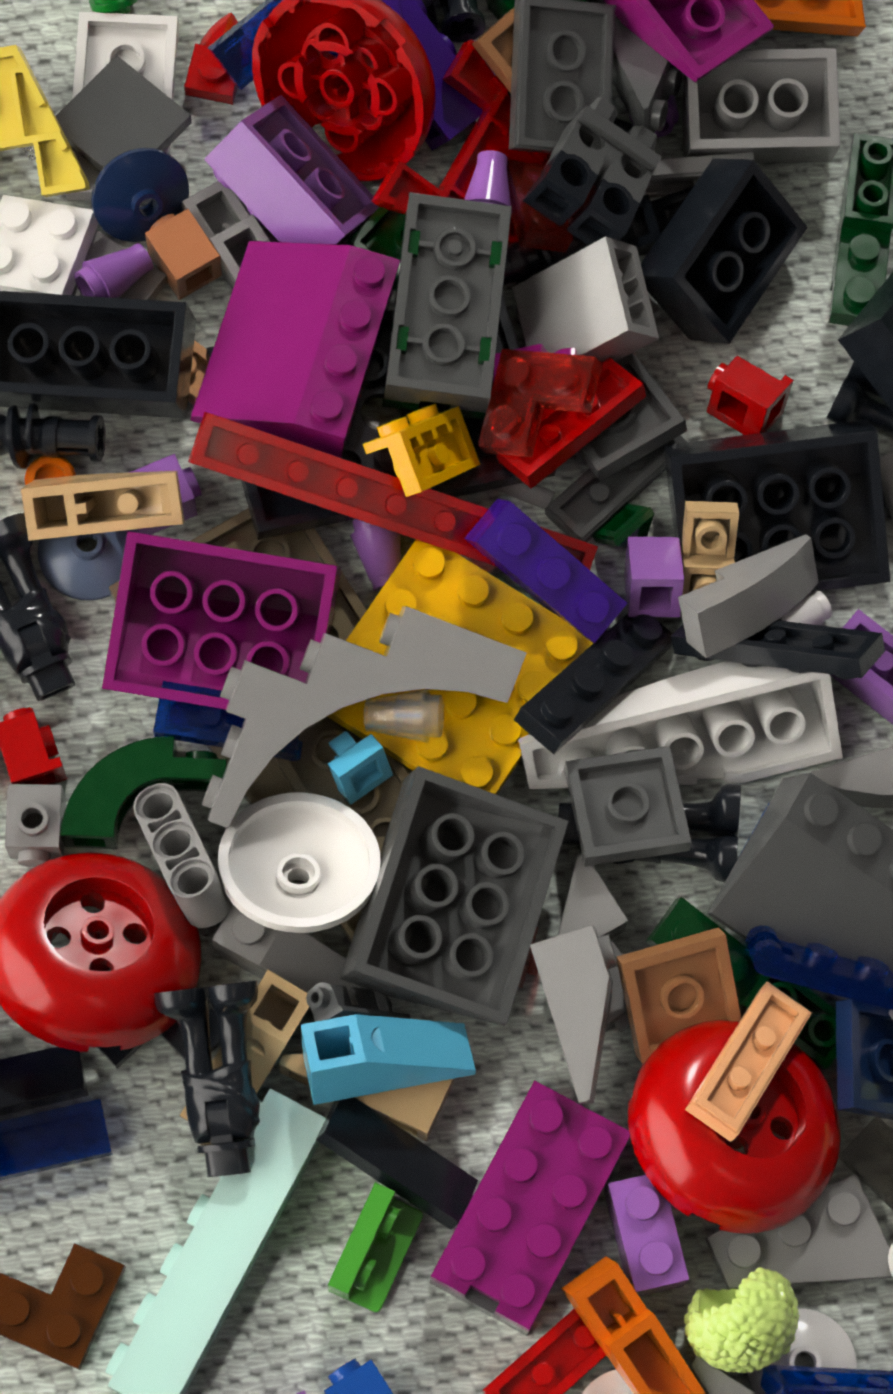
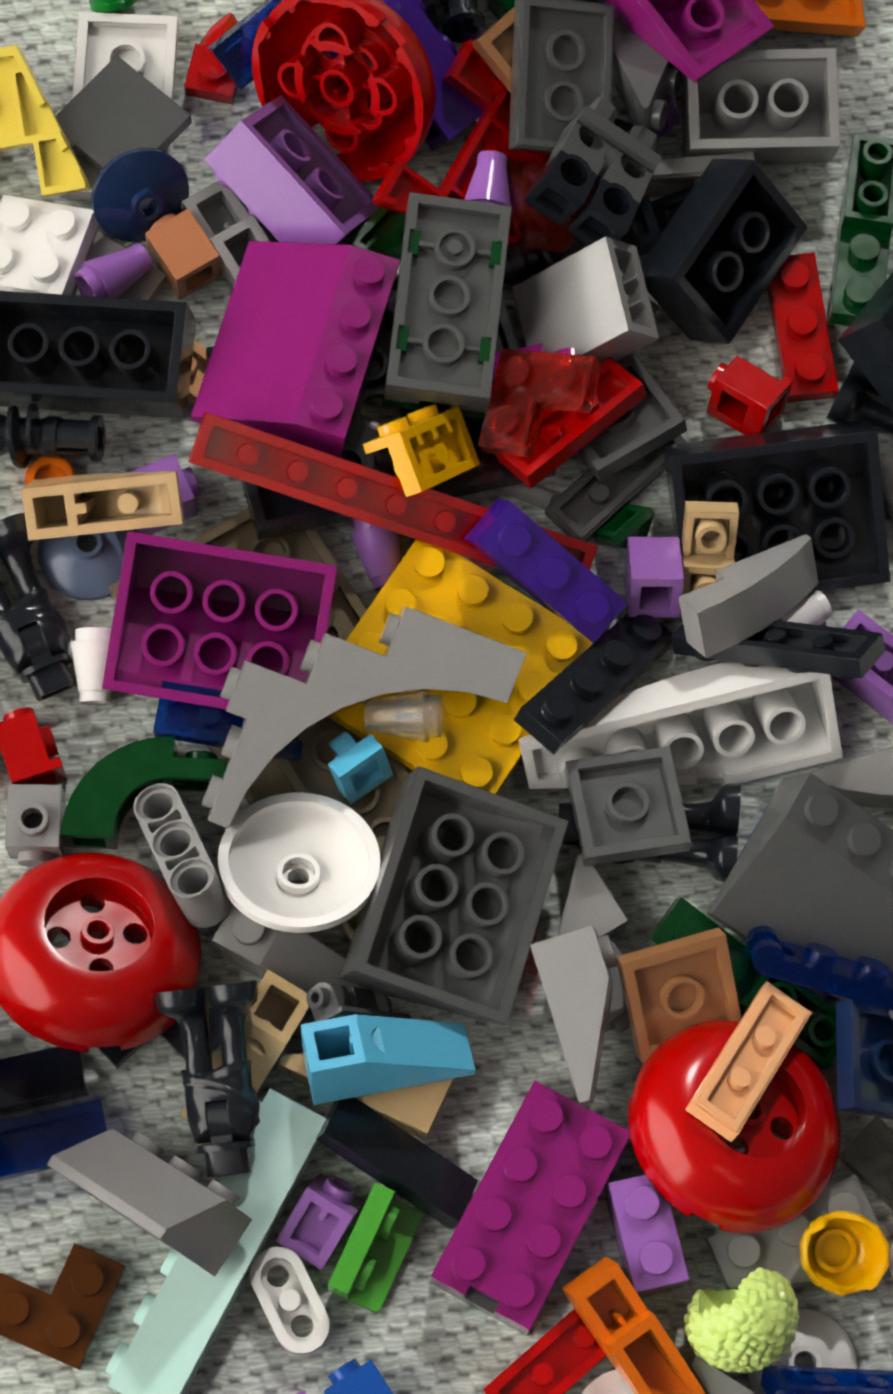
(89, 661): none -> white cone
(157, 1195): none -> light grey slope
(289, 1301): none -> white plate
(321, 1219): none -> medium lavender bracket
(802, 329): none -> red plate
(844, 1253): none -> yellow hair

